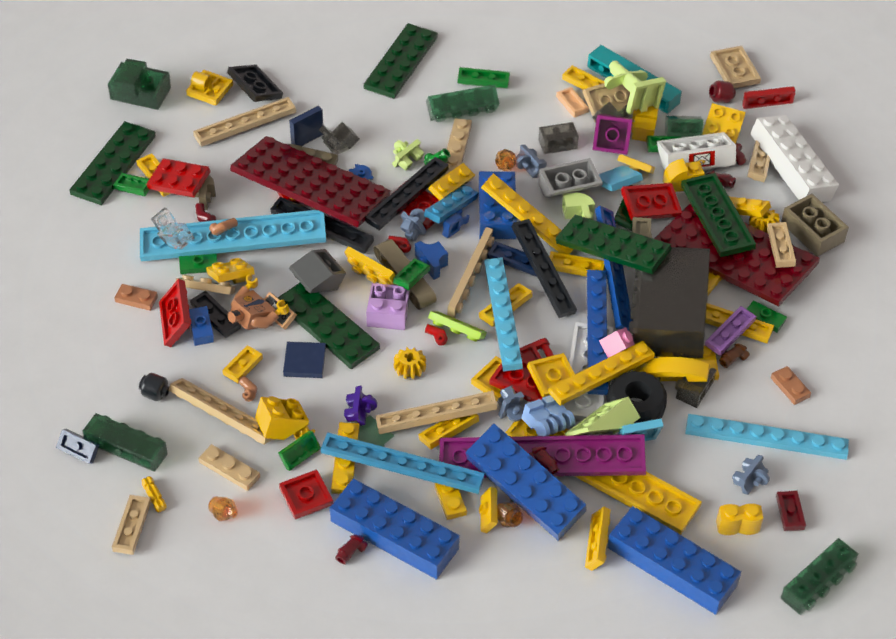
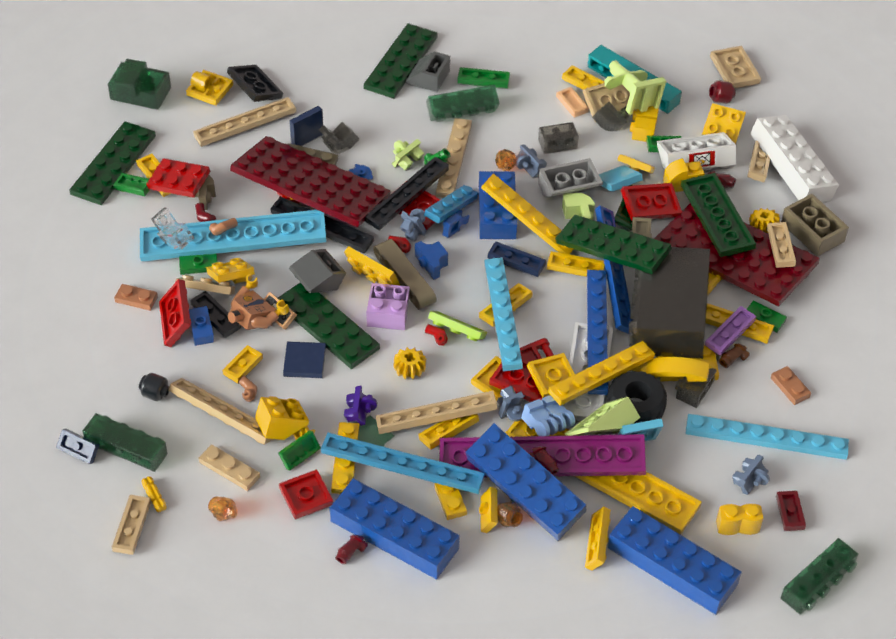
(411, 274): green plate -> none
(430, 71): none -> dark grey slope
(451, 181): yellow plate -> none
(469, 278): tan plate -> none
(544, 268): black plate -> none
(612, 134): magenta brick -> none
(617, 342): bright pink brick -> none
(683, 126): clear green brick -> none
(740, 157): dark red arm -> none
(751, 207): yellow plate -> none
(768, 97): red plate -> none

